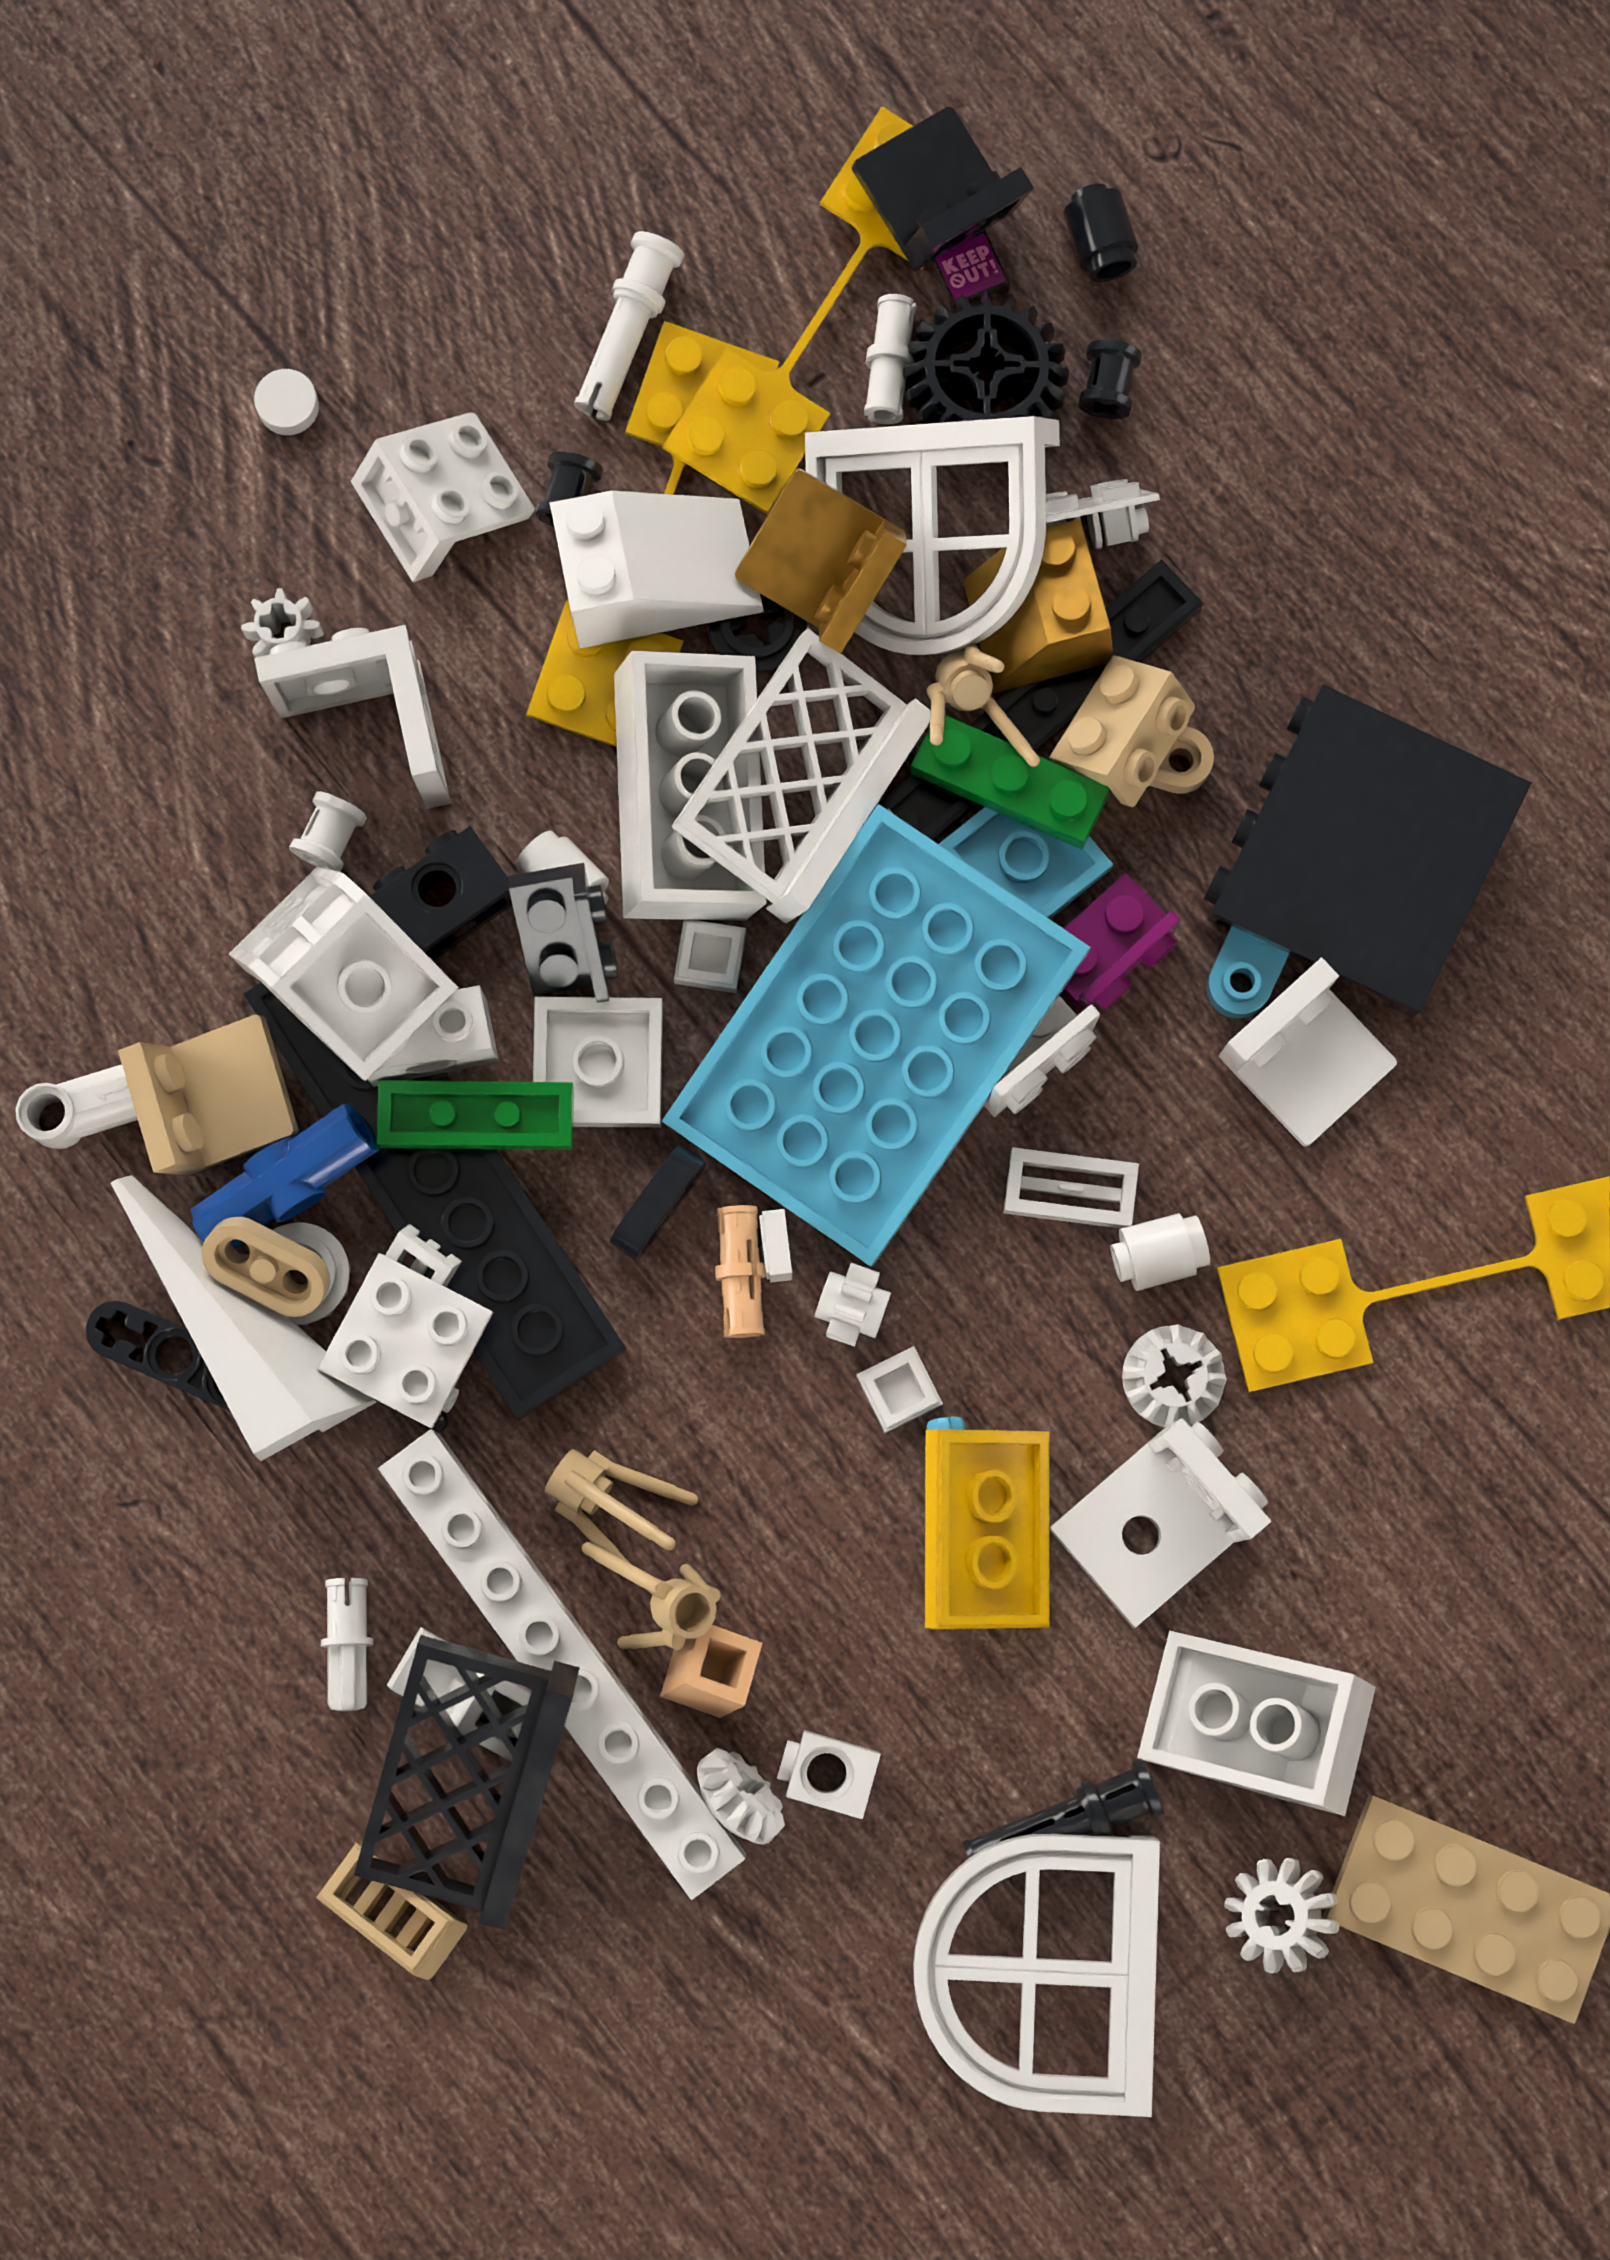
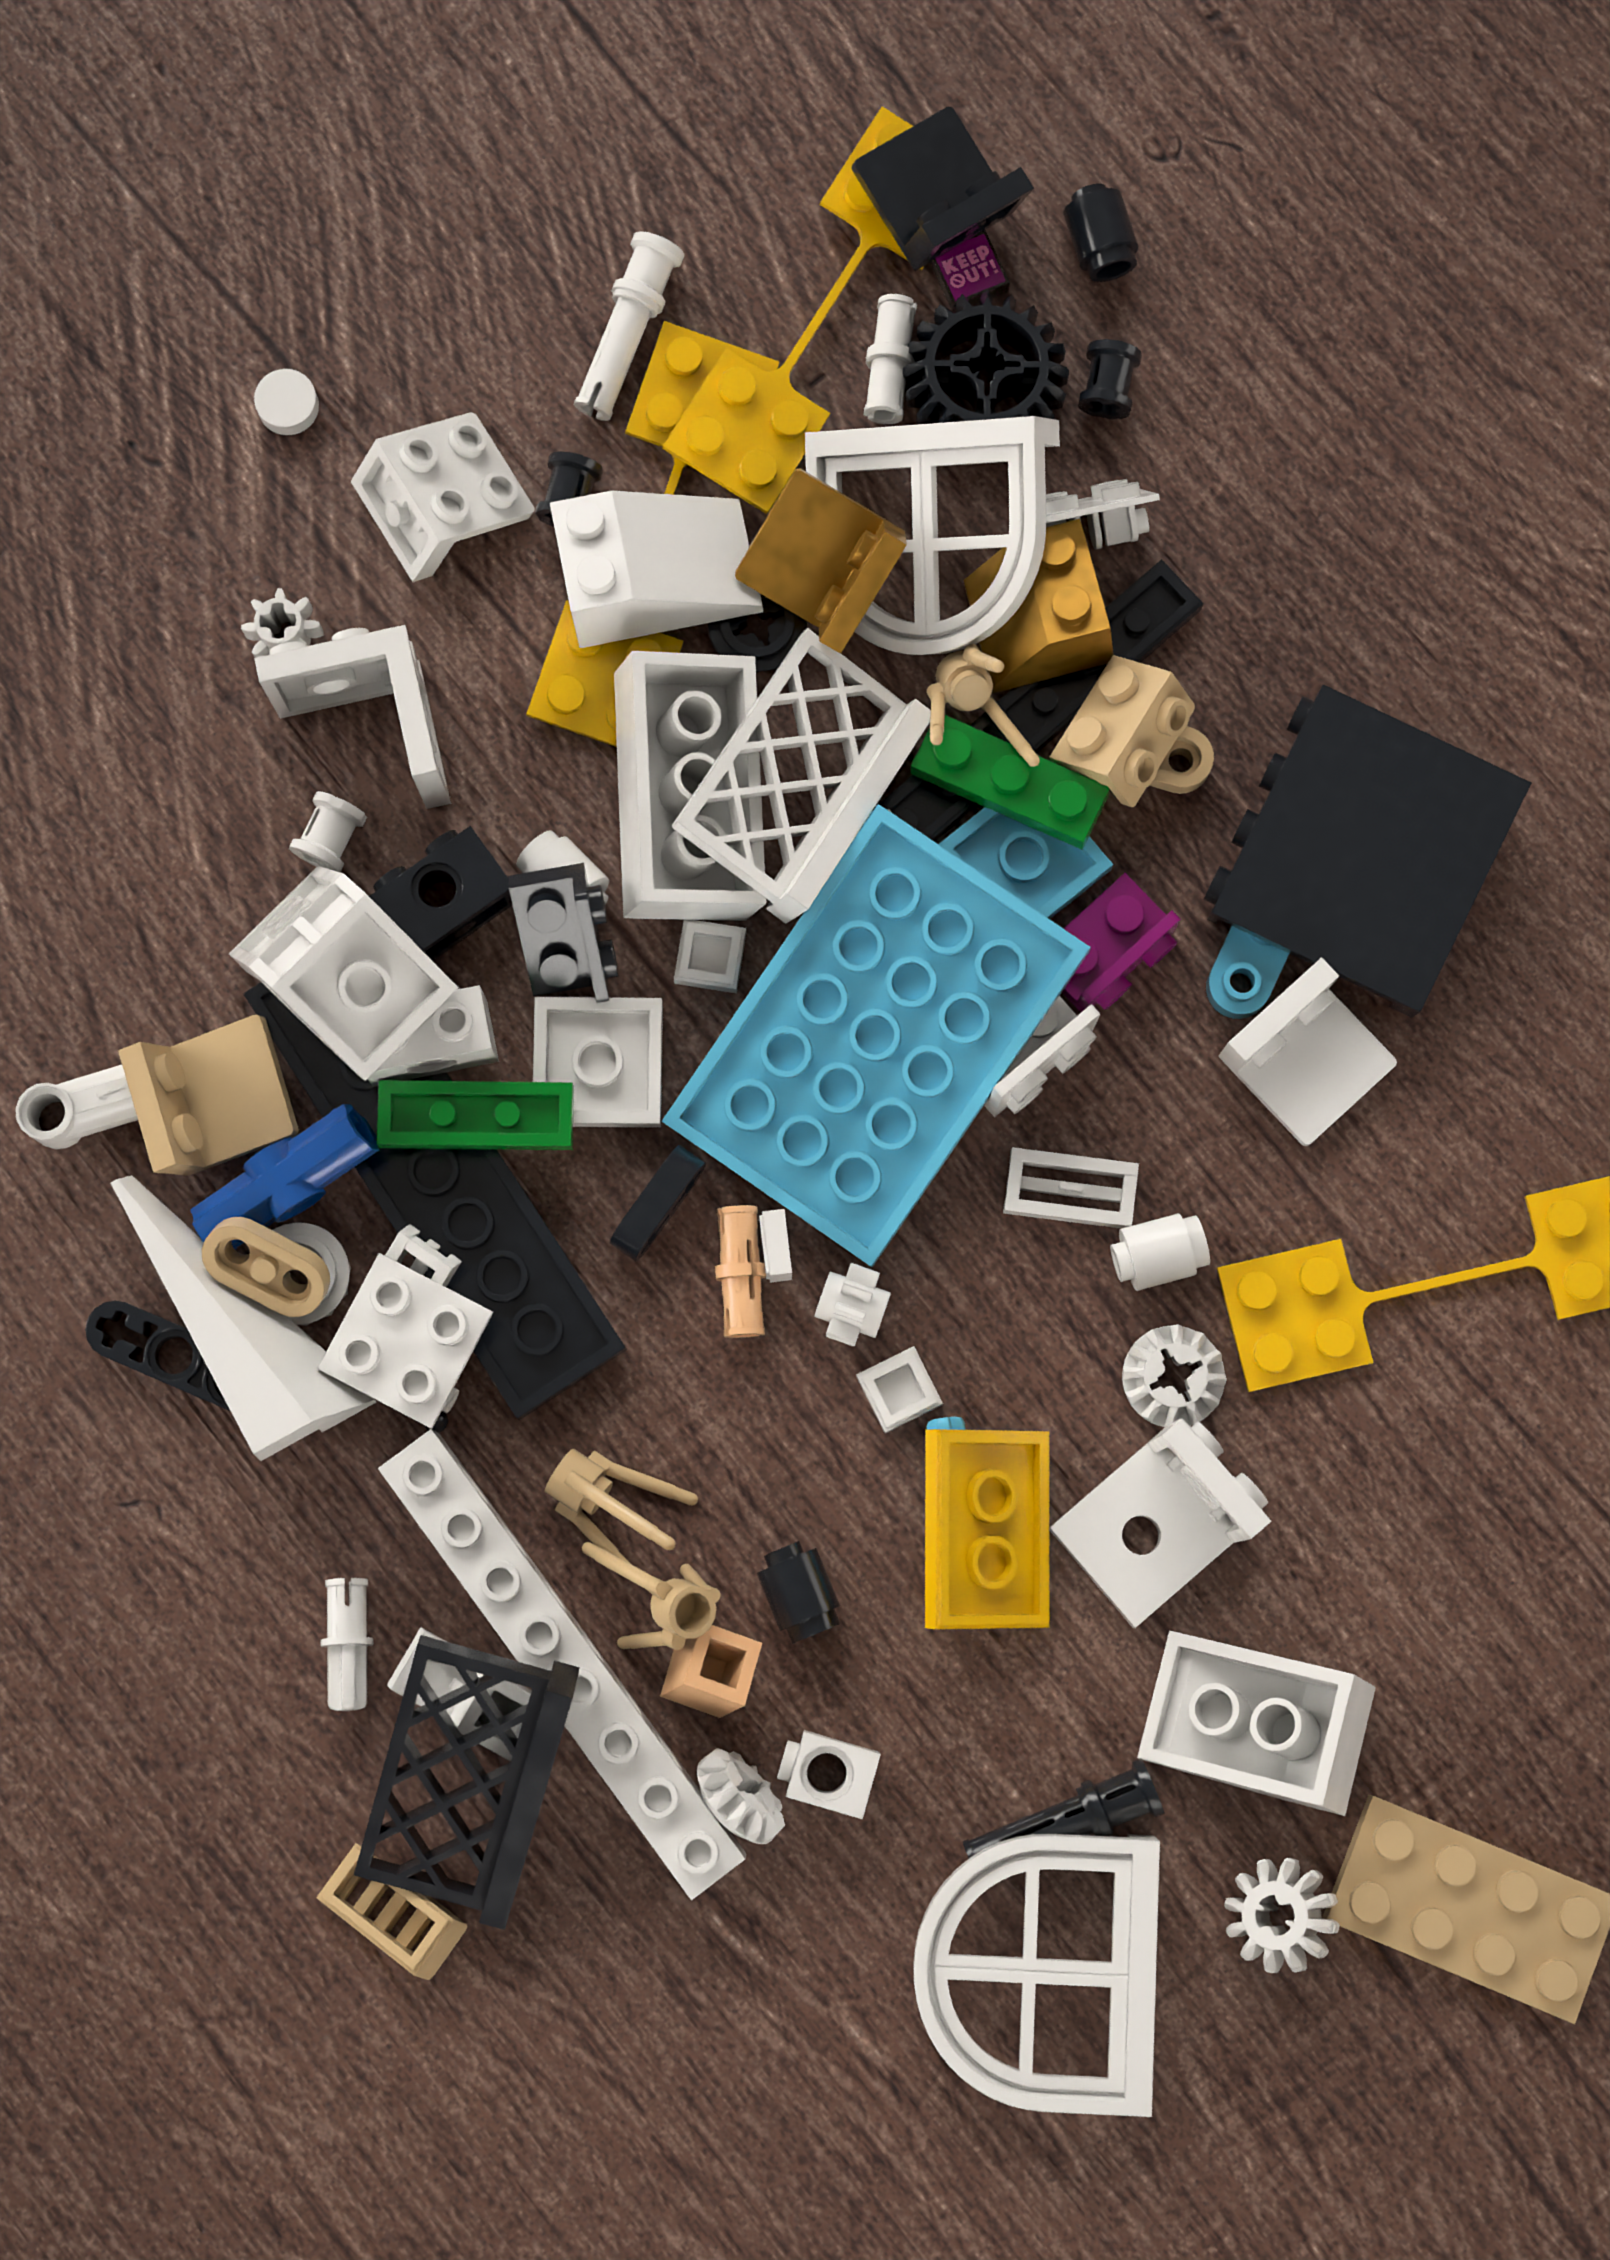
(799, 1592): none -> black brick

